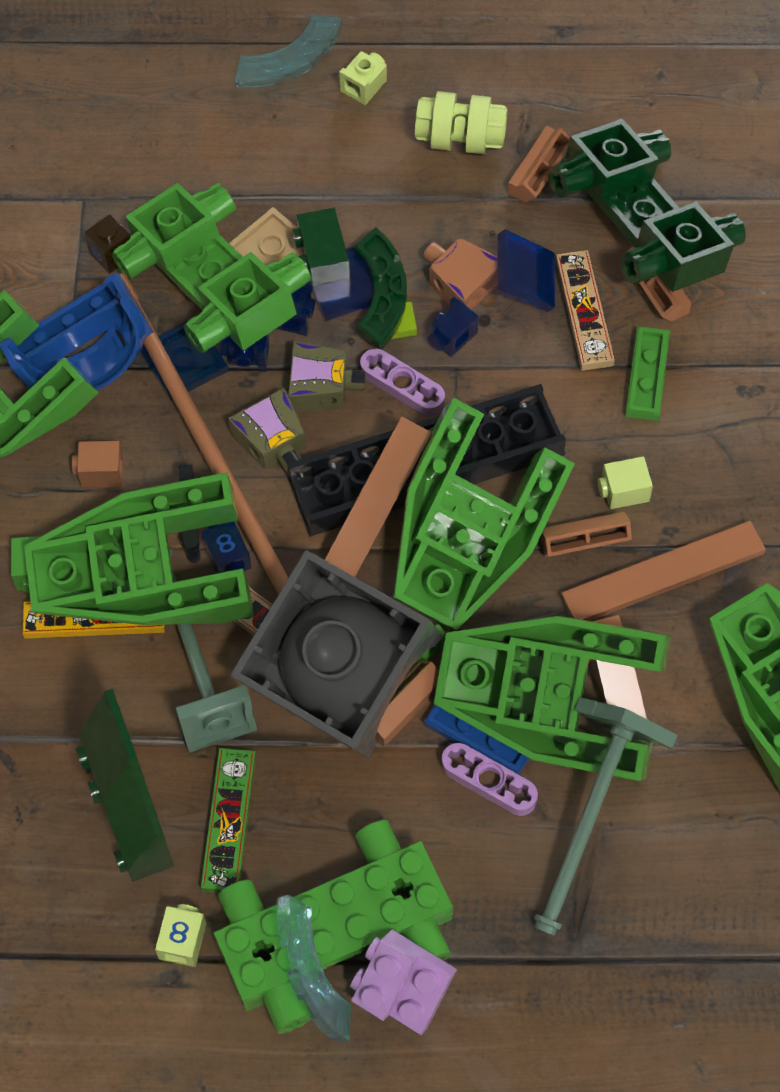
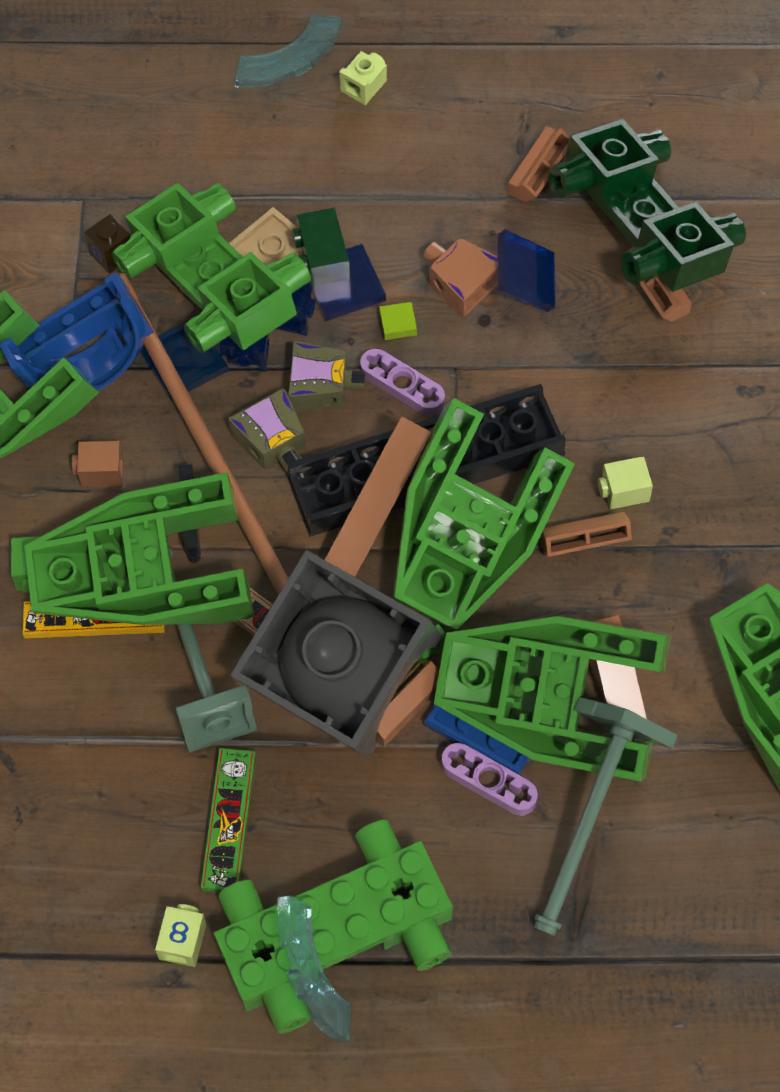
(123, 790): dark green wedge -> none
(226, 548): clear blue brick -> none
(389, 288): dark green tile -> none
(402, 982): lavender plate -> none
(439, 125): yellowish green piece -> none
(453, 328): clear blue brick -> none
(584, 310): tile -> none
(647, 373): bright green tile -> none
(663, 573): nougat tile -> none

